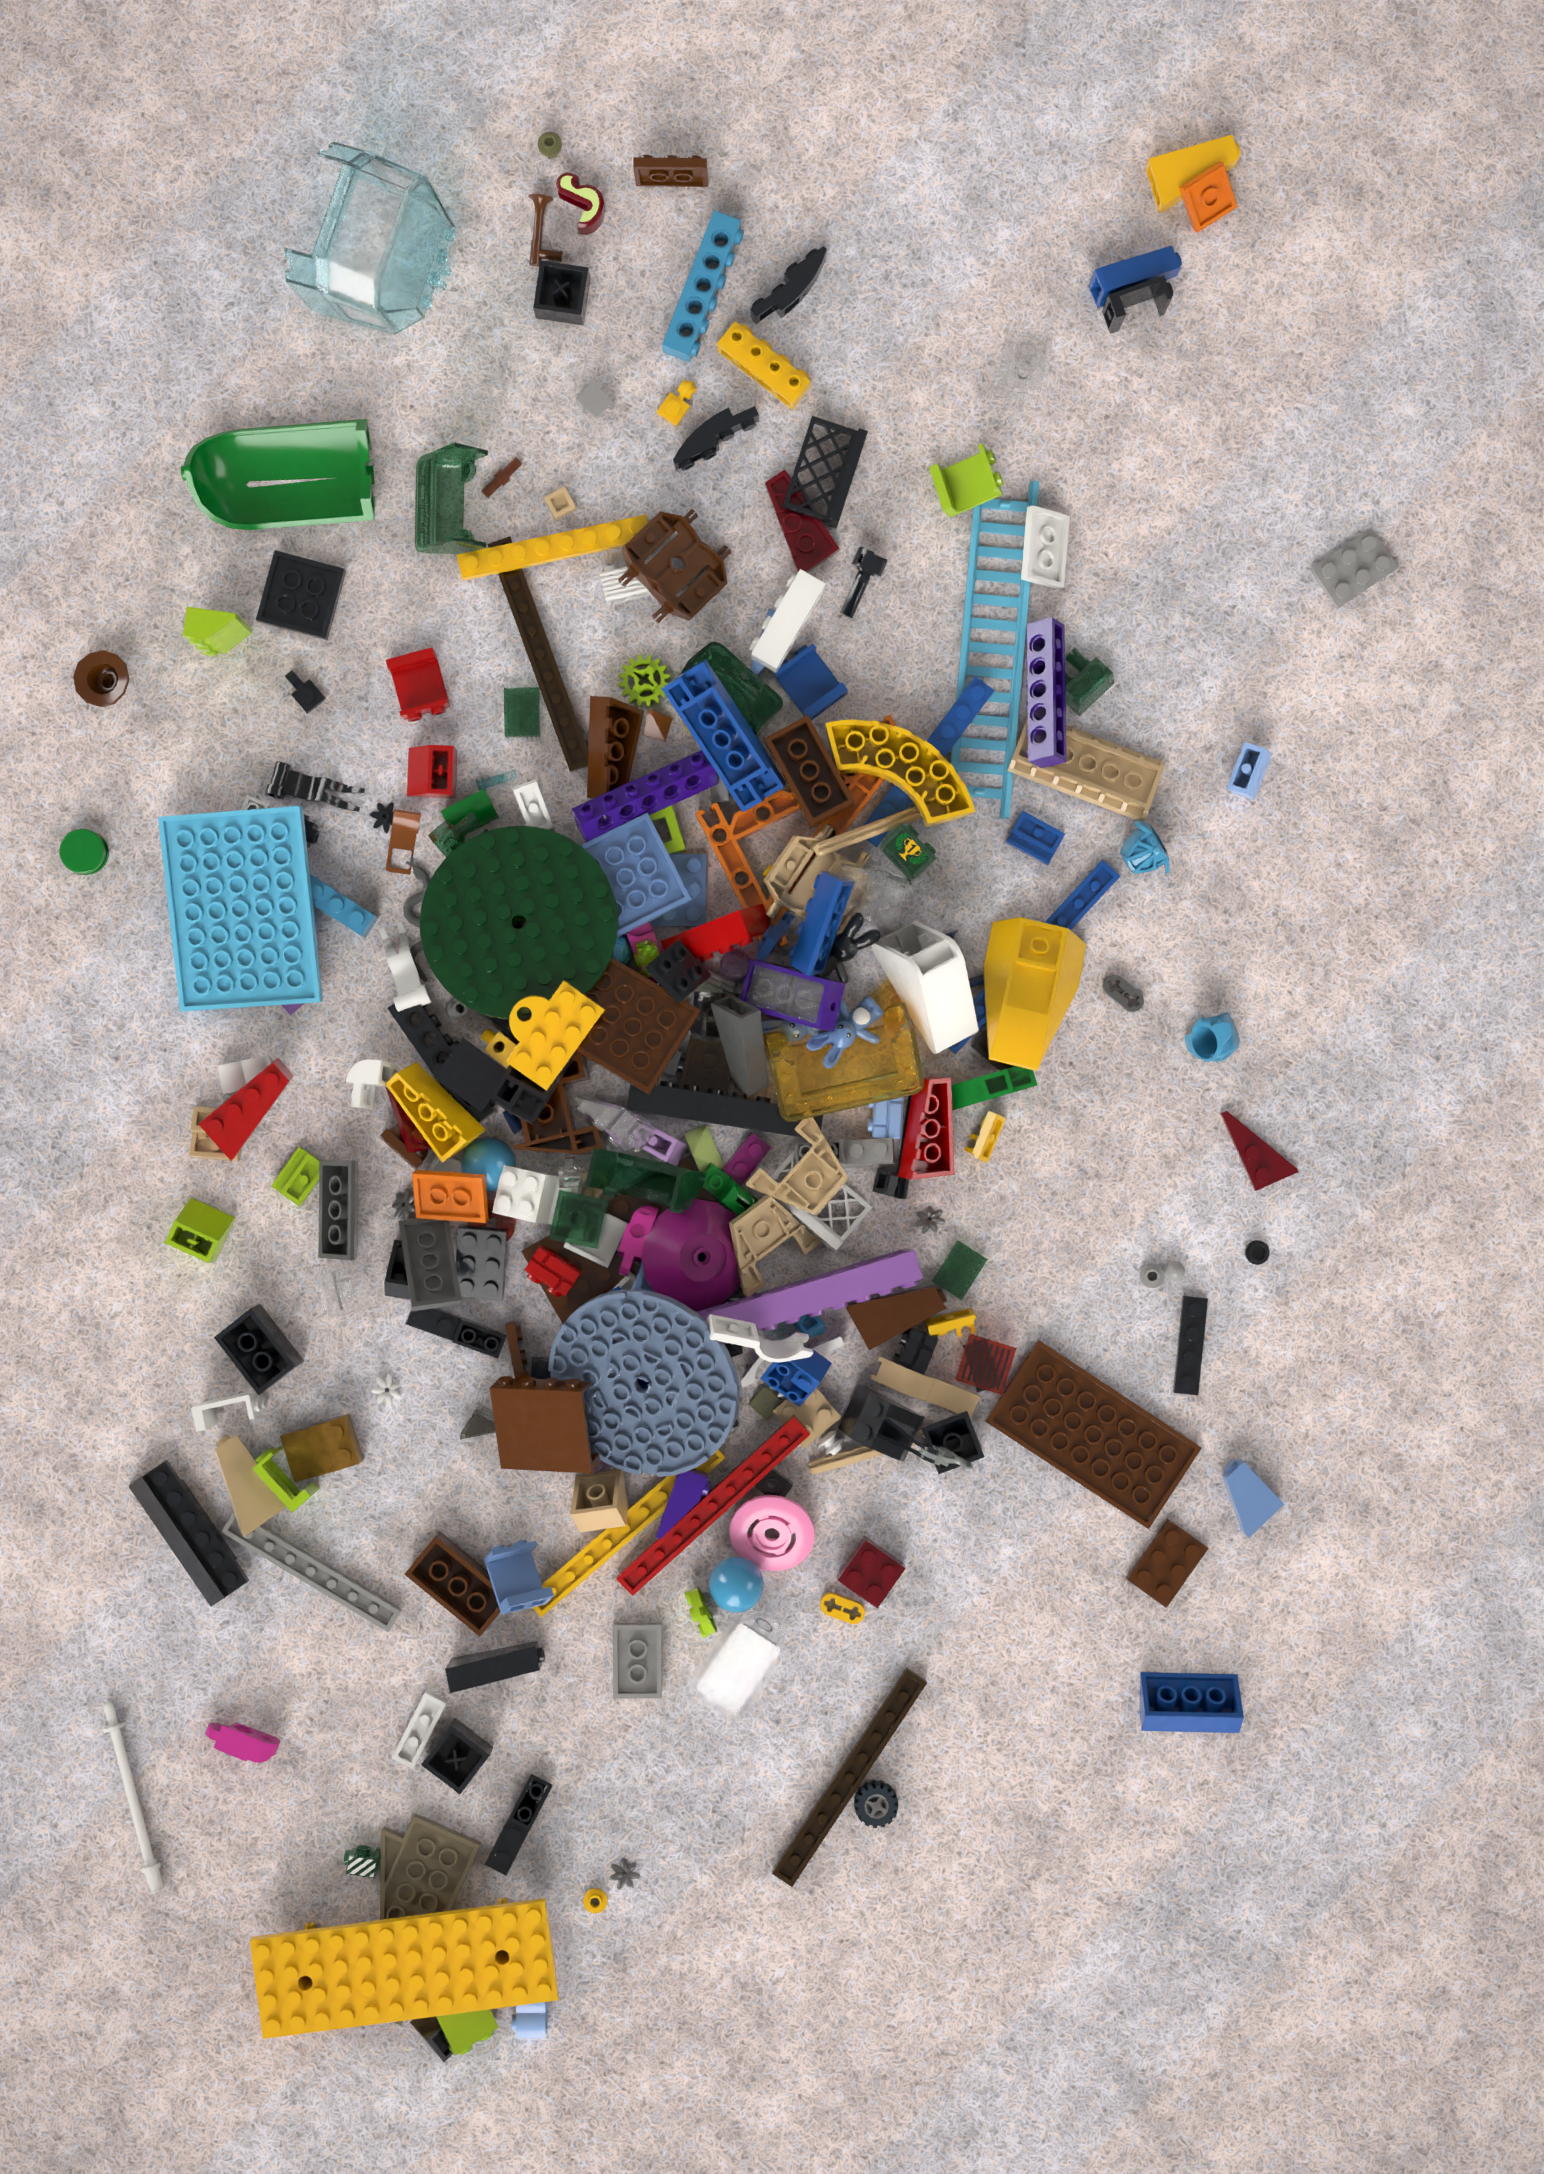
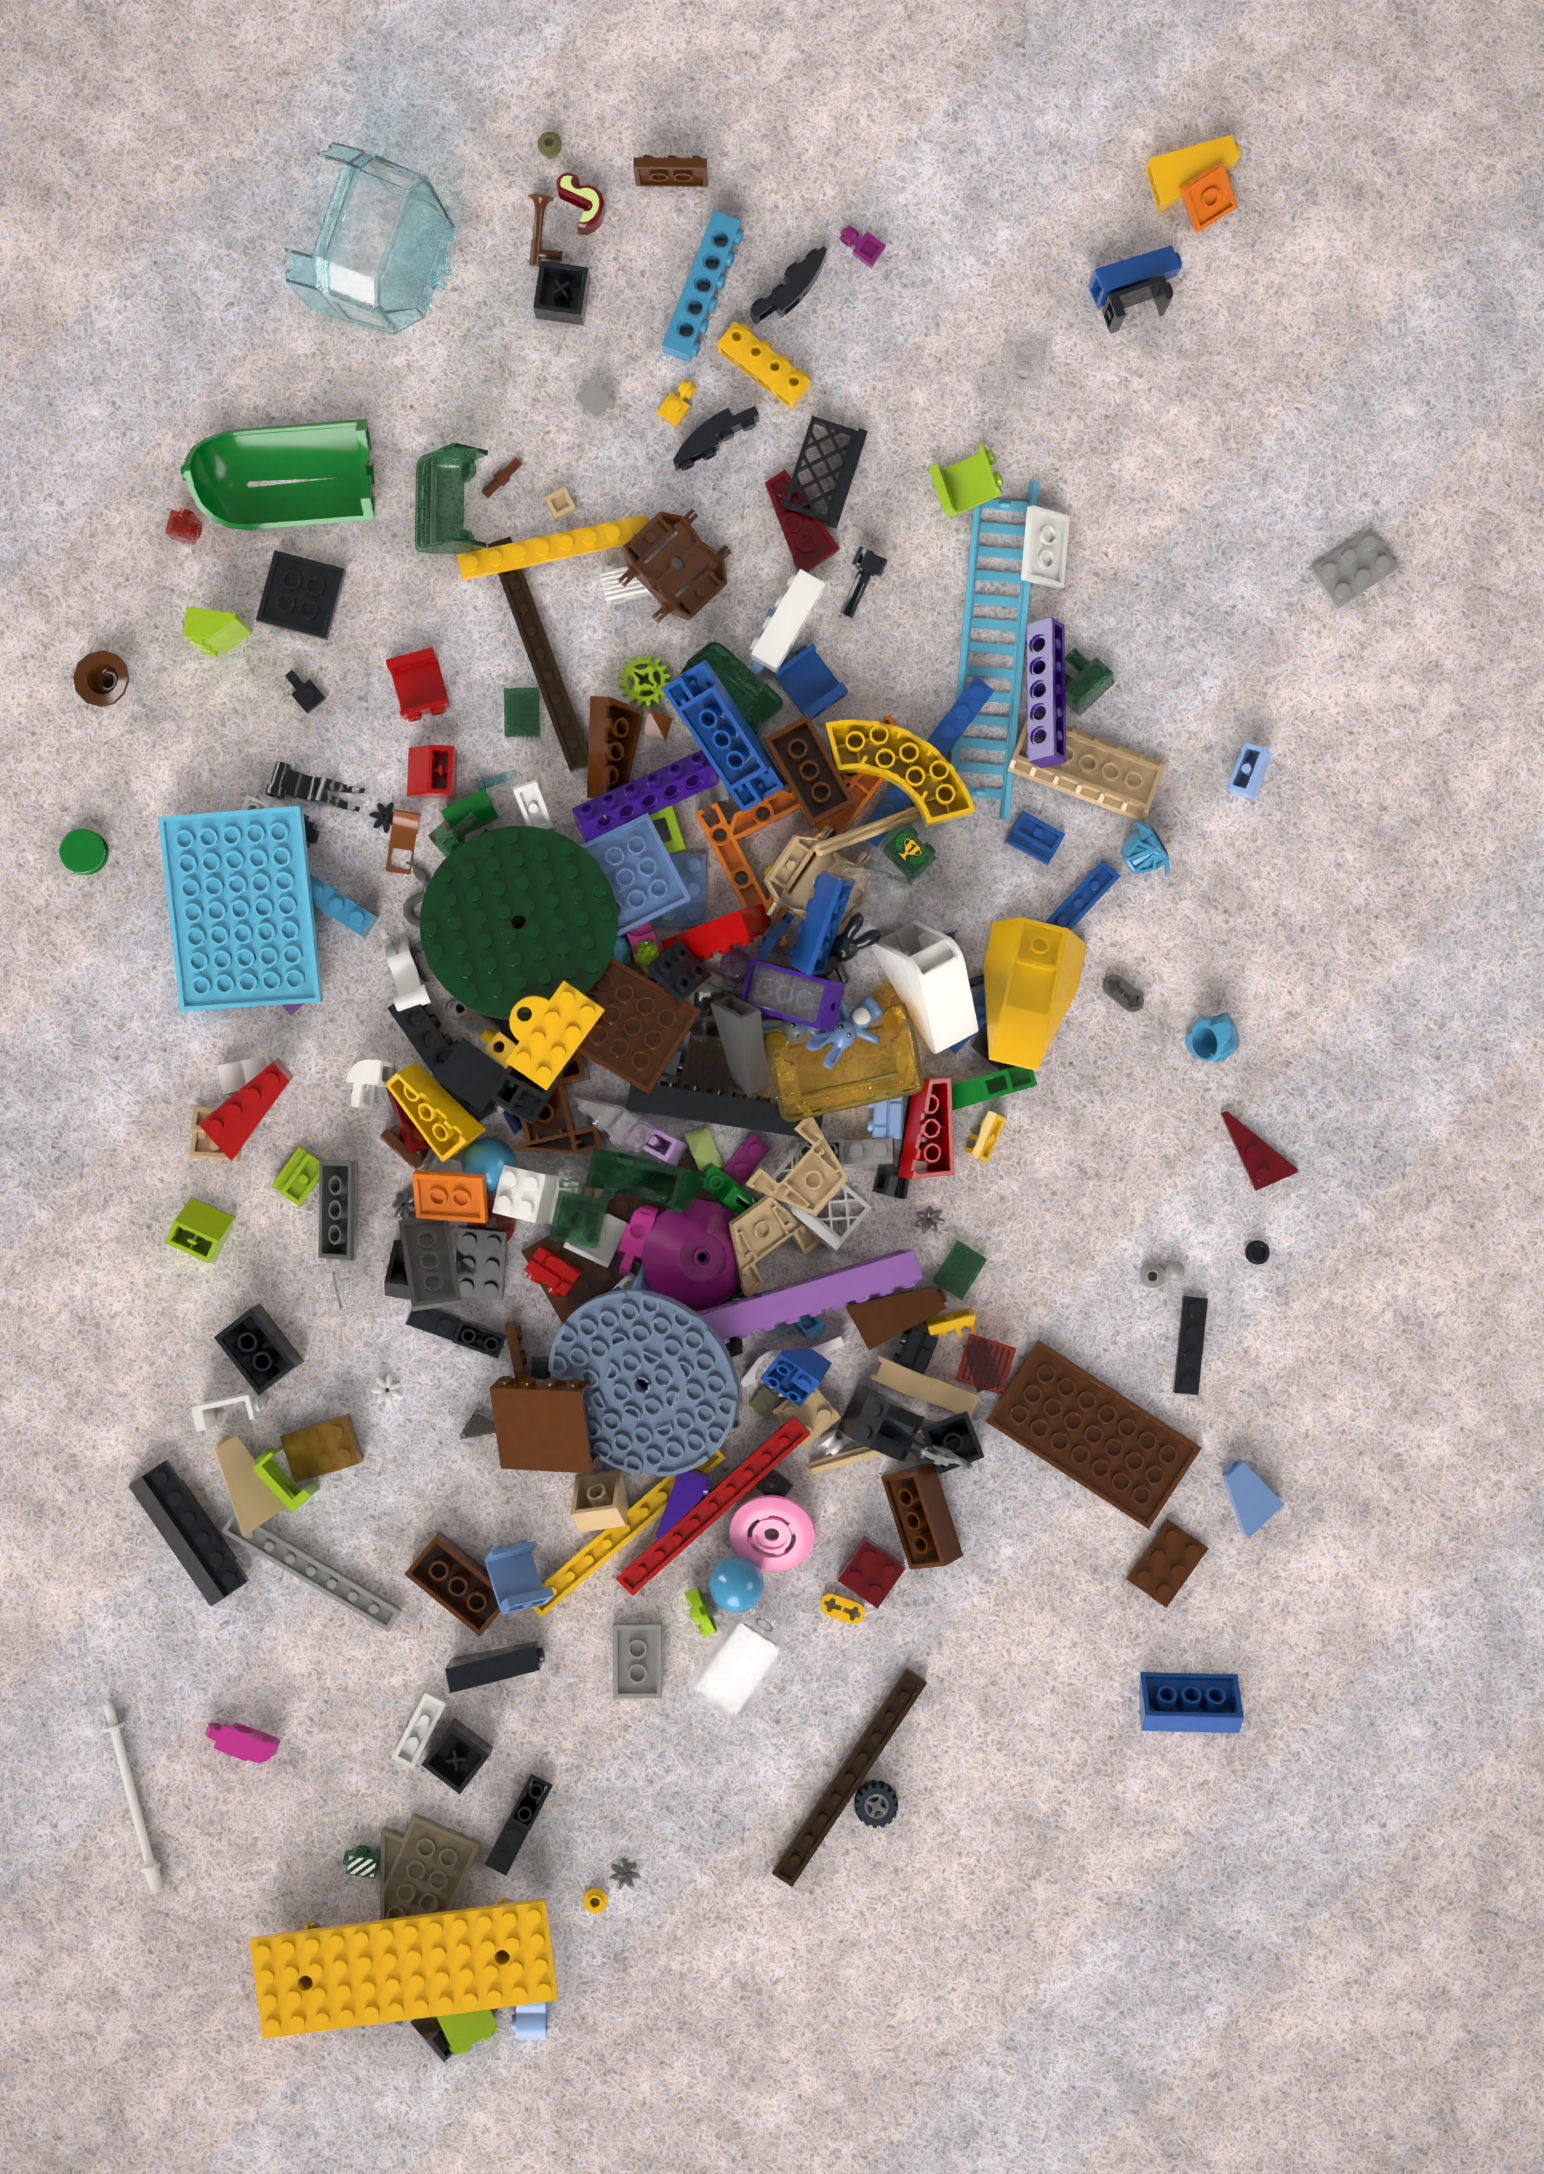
(183, 526): none -> clear red brick
(746, 1335): white piece -> none
(867, 249): none -> magenta plate
(922, 1517): none -> reddish brown slope

